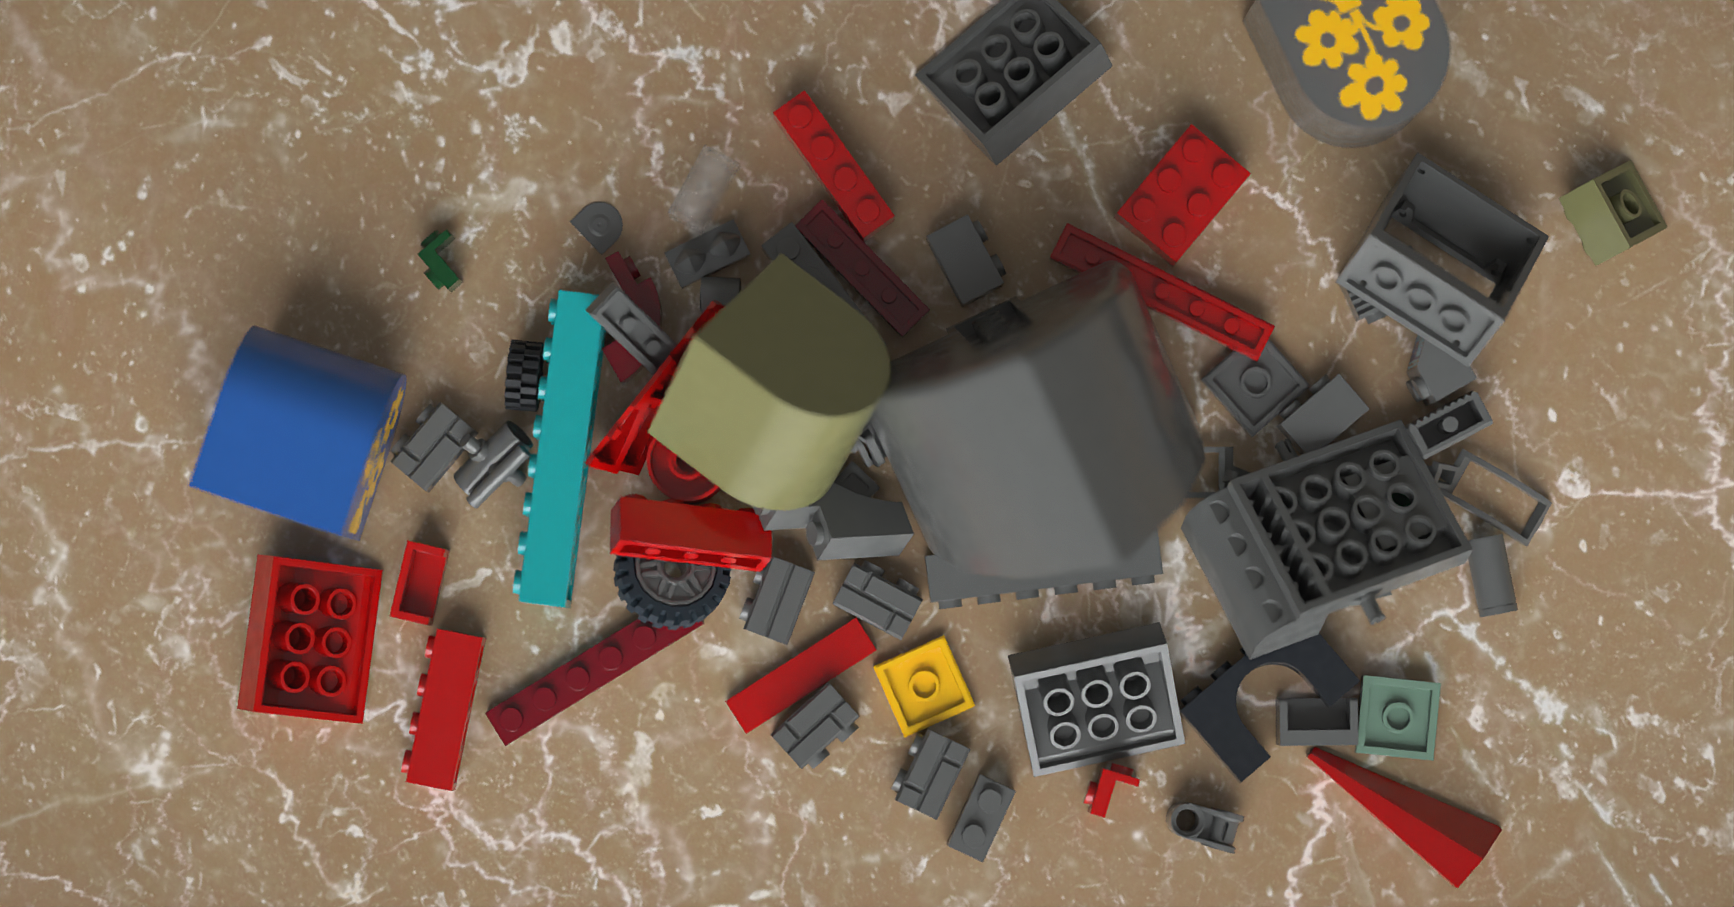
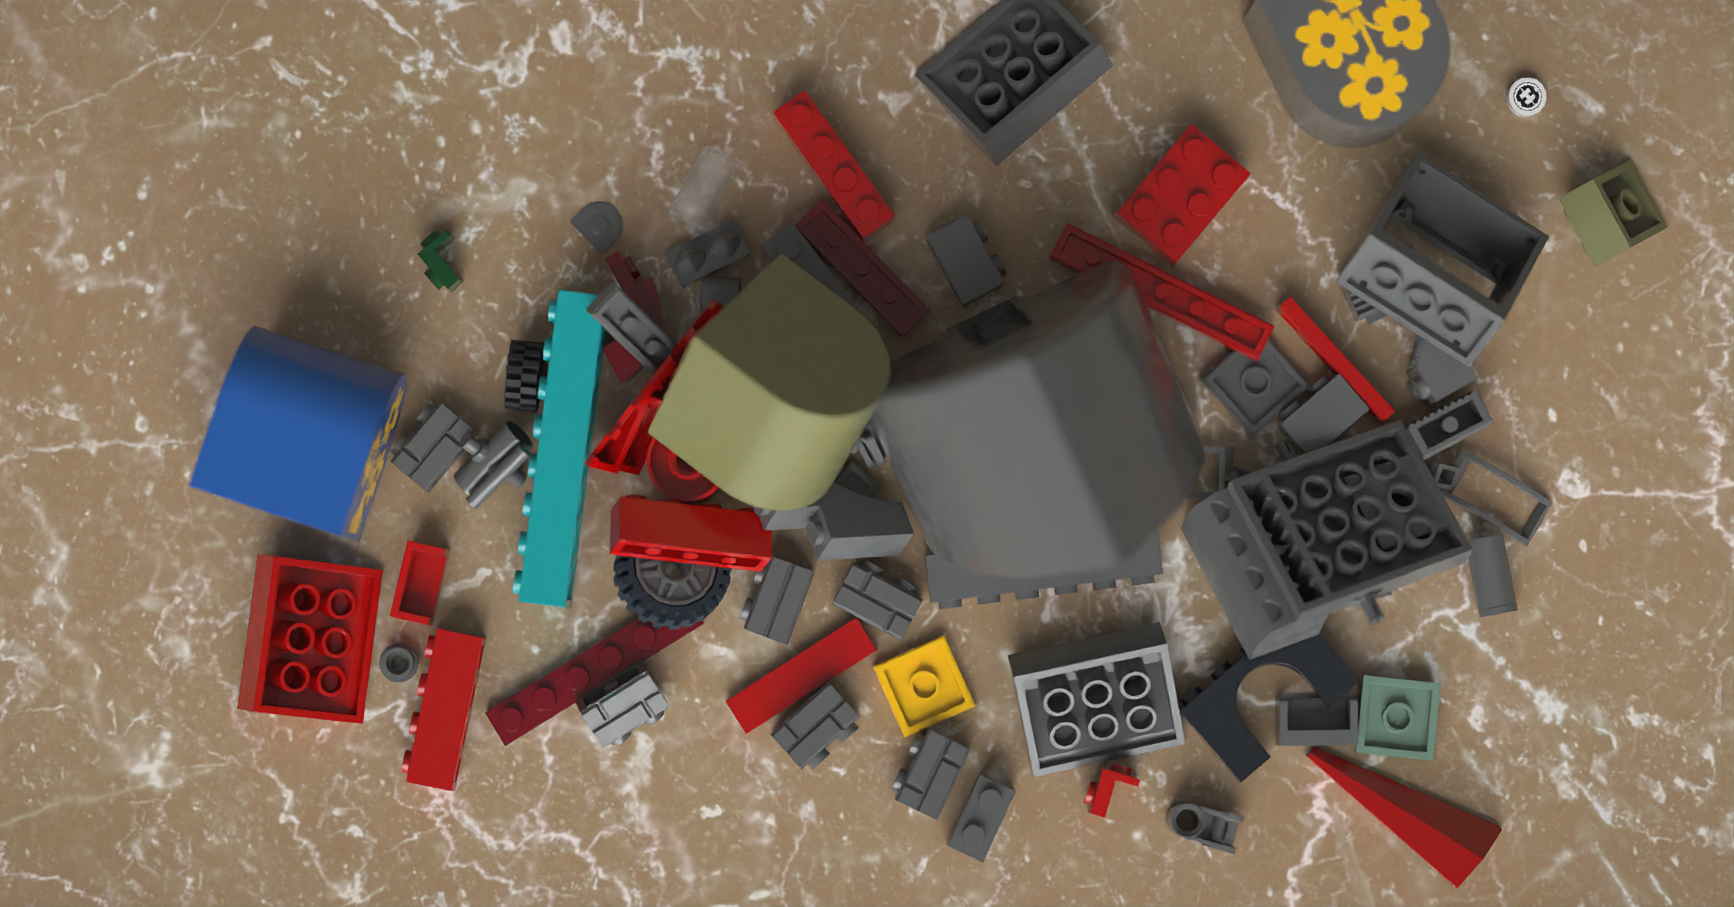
(386, 663): none -> dark grey plate
(622, 704): none -> brick
(1334, 358): none -> red tile
(1526, 97): none -> white tile

